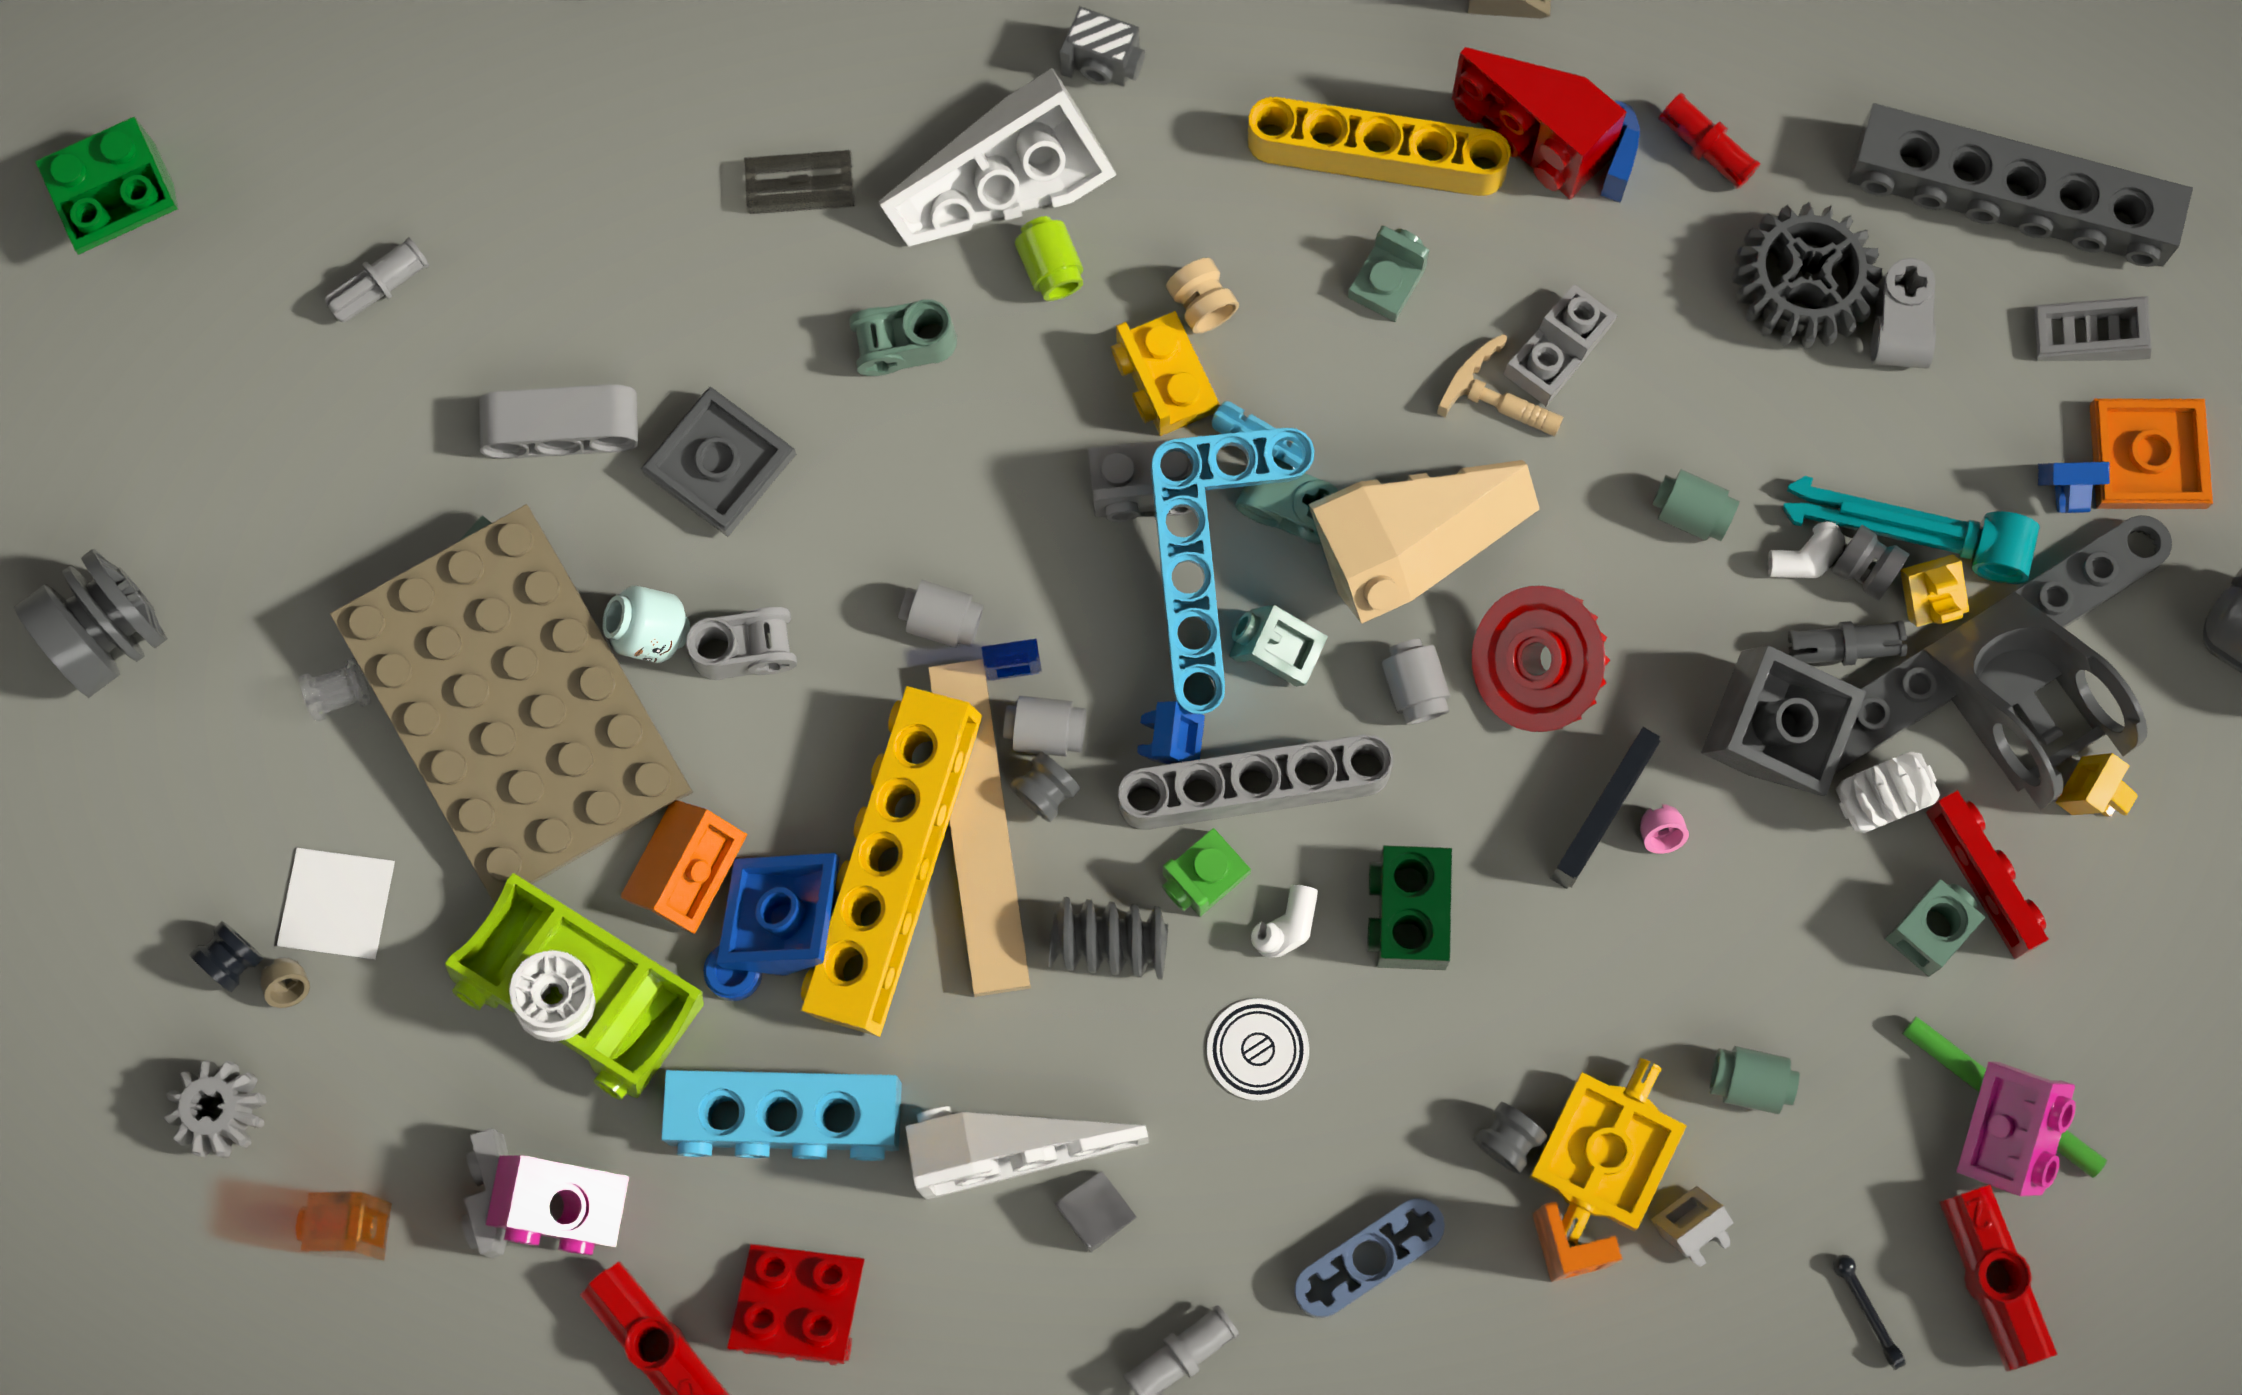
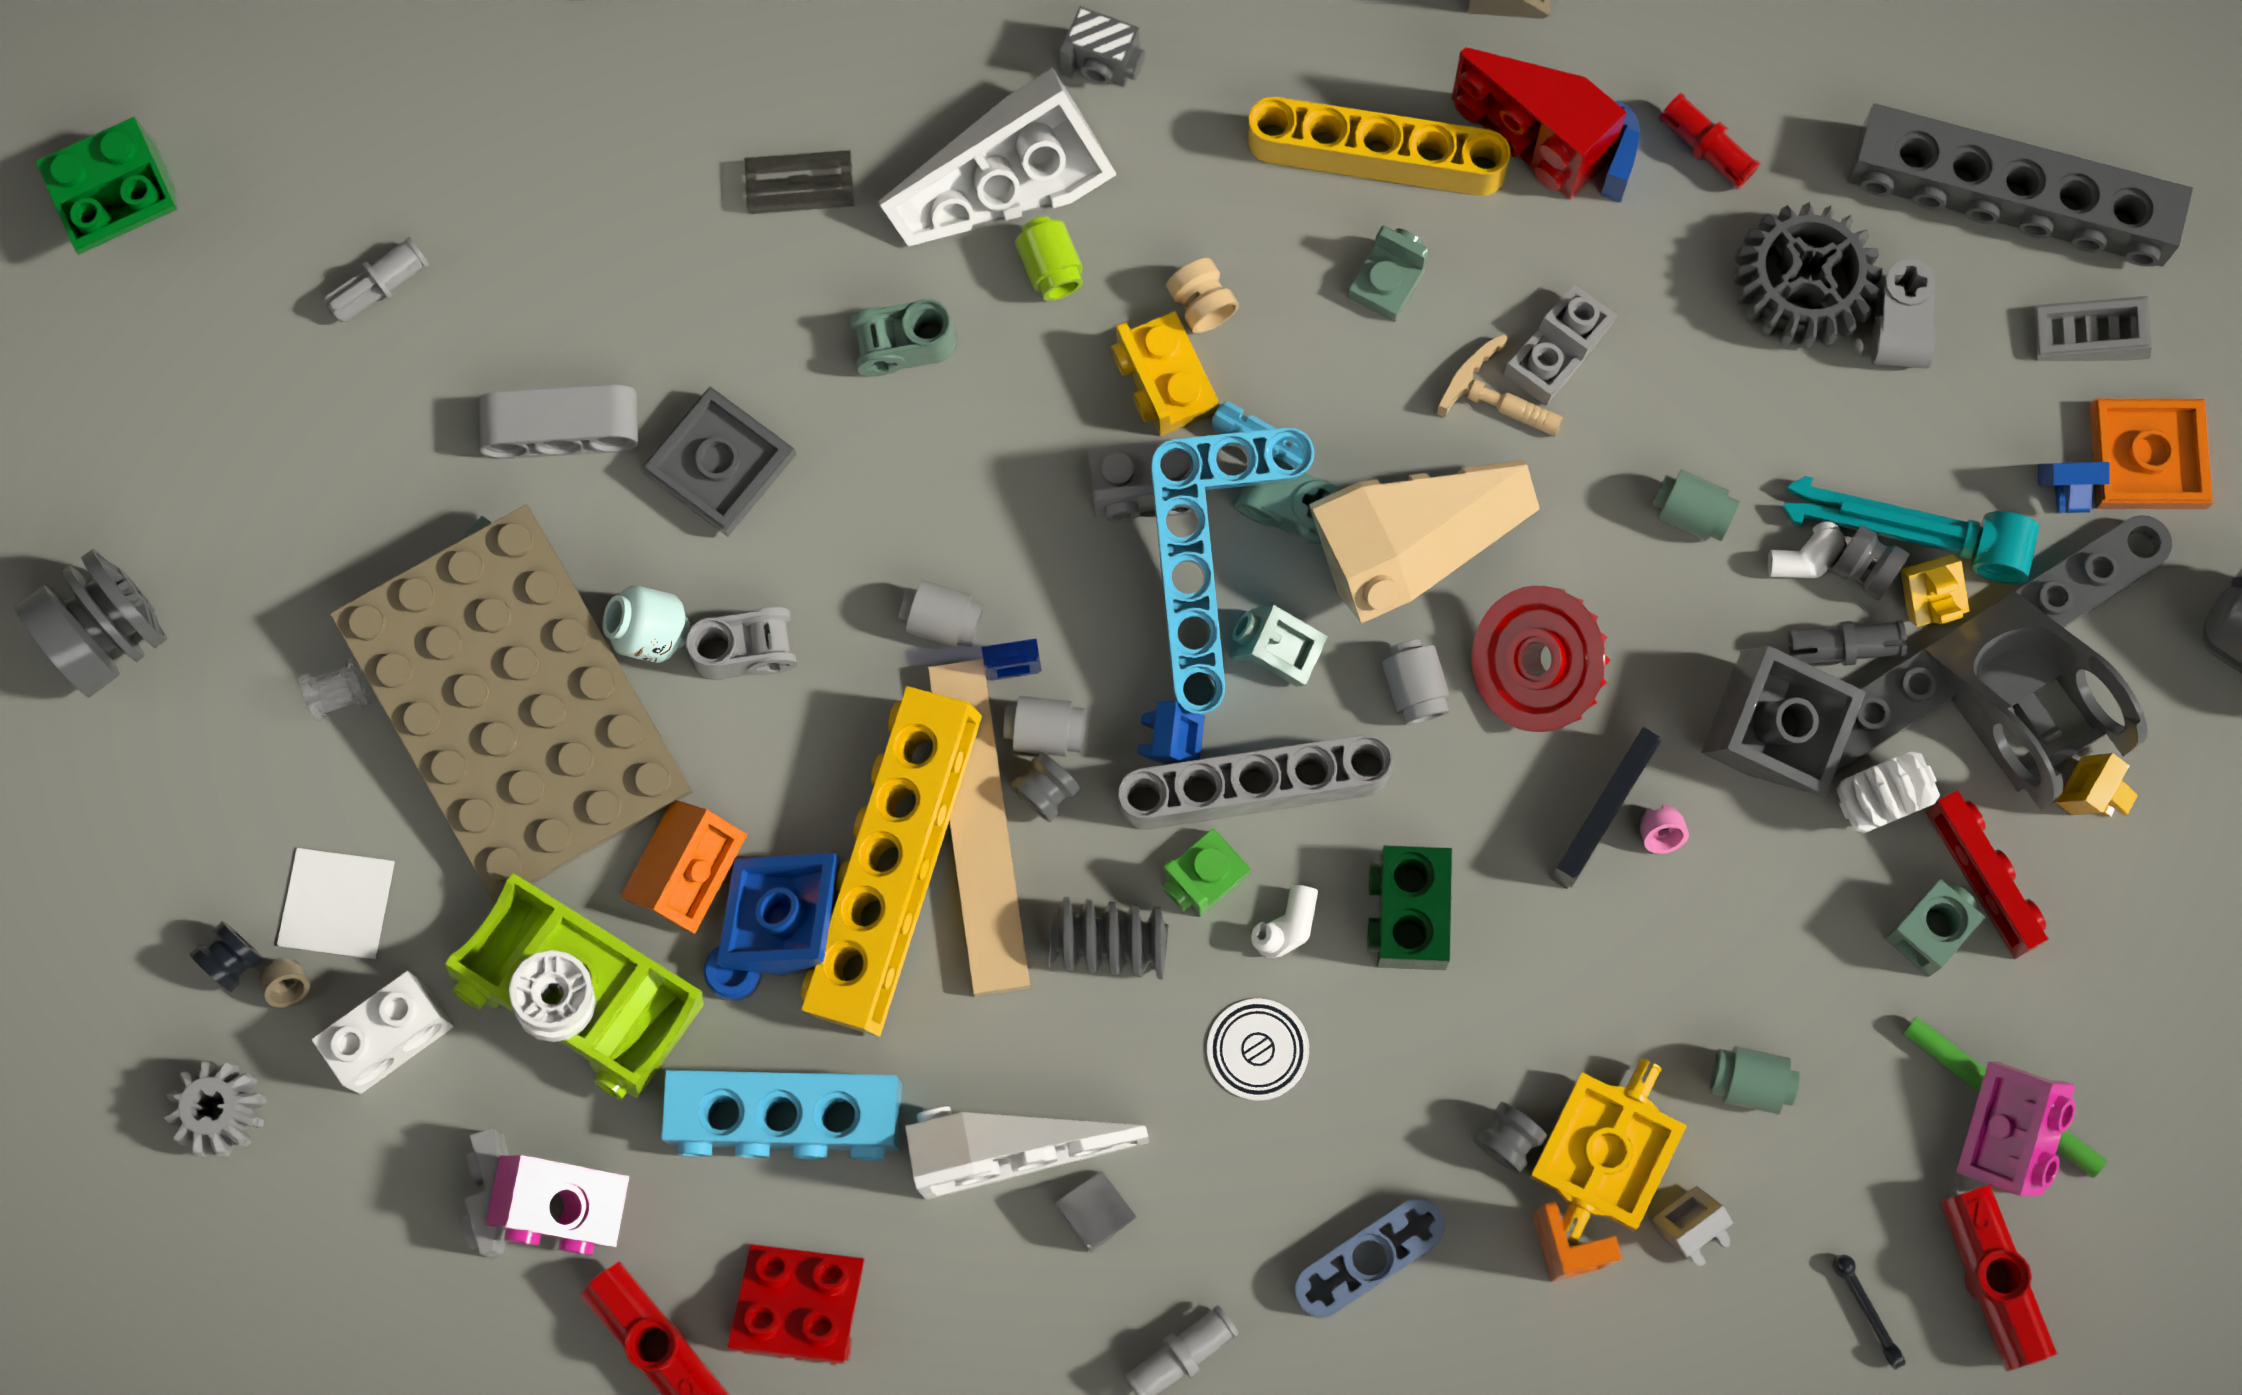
(344, 1225): clear orange slope -> none
(382, 1033): none -> white brick

